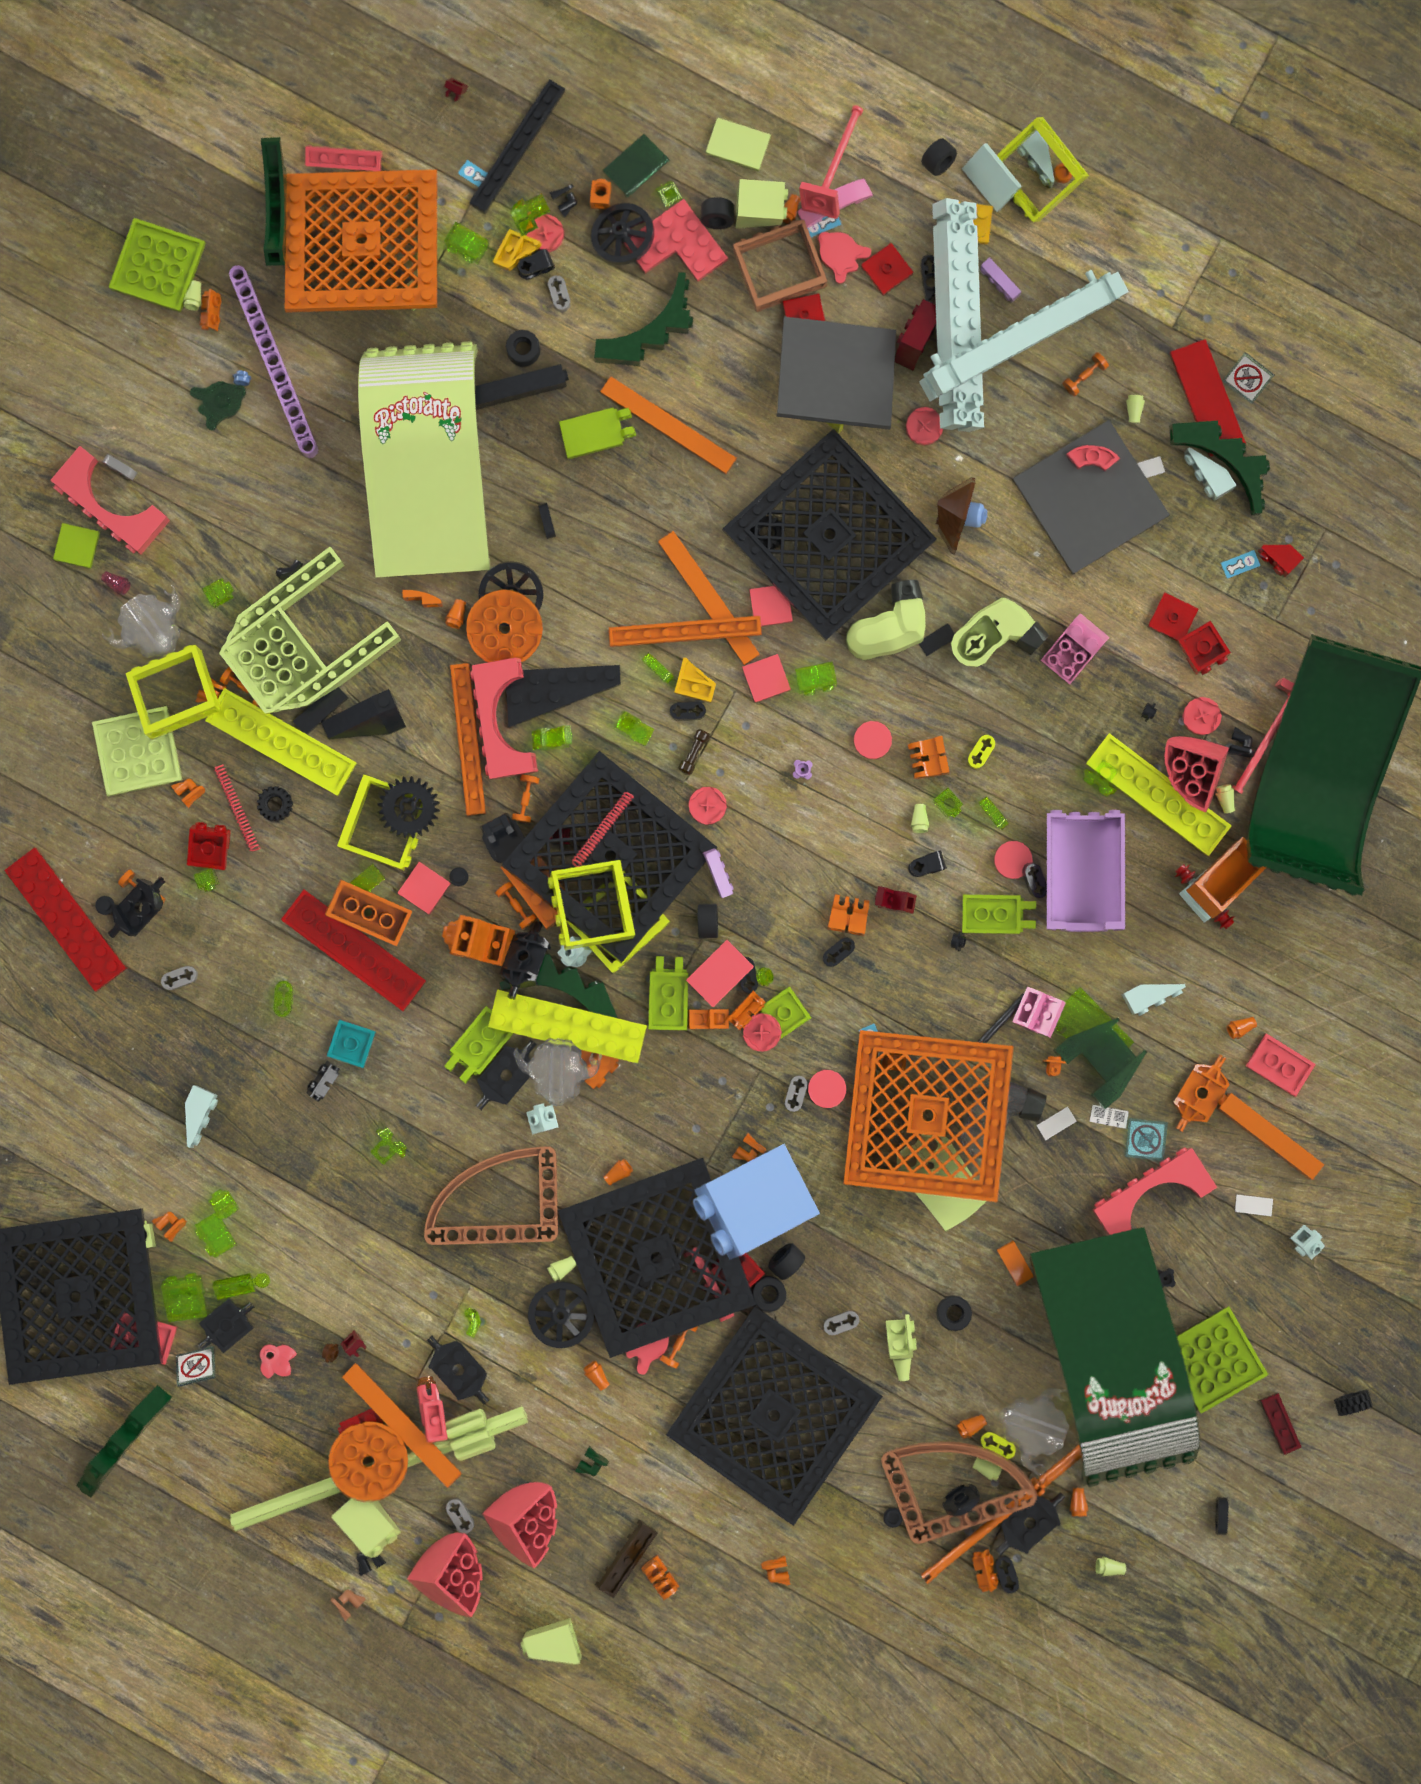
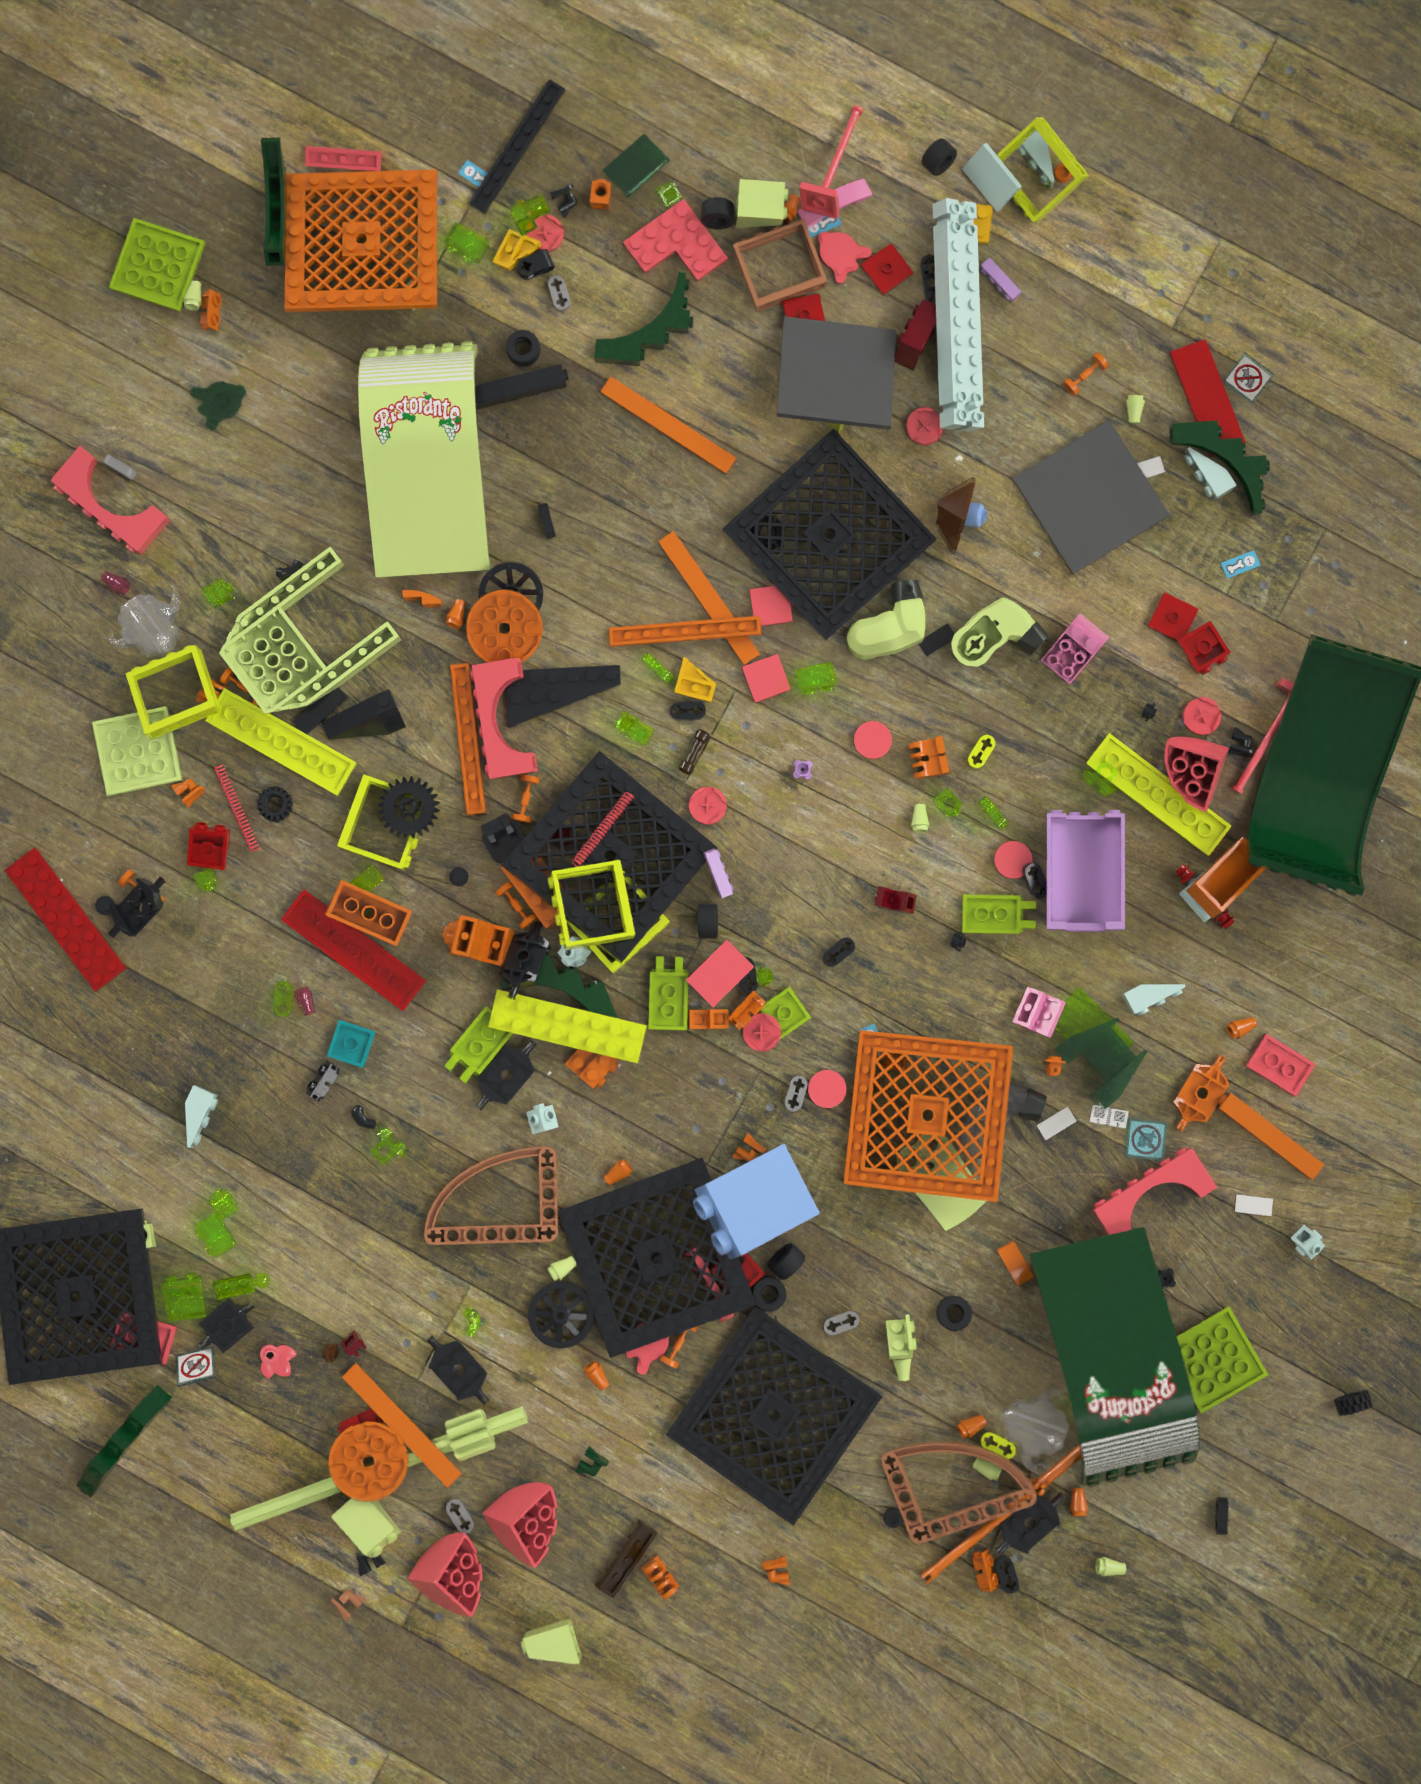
(76, 545): lime tile -> none
(177, 974): light grey beam -> none
(177, 1224): orange piece -> none
(241, 378): medium blue plate -> none
(269, 354): lavender beam -> none
(305, 1000): none -> clear pink cone
(360, 1119): none -> black arm
(424, 888): coral tile -> none
(431, 1410): coral plate -> none
(455, 86): dark red tile -> none
(552, 738): clear neon green brick -> none
(557, 1069): clear piece -> none
(595, 432): lime tile -> none
(623, 235): black wheel -> none
(738, 144): yellowish green tile -> none
(856, 922): orange legs -> none
(930, 863): black piece -> none
(961, 1500): black tile -> none
(1001, 1021): black bar -> none
(1022, 334): light aqua brick -> none
(1094, 456): coral tile -> none
(1225, 795): yellowish green cone -> none
(1280, 1423): dark red tile -> none
(1281, 557): red slope -> none

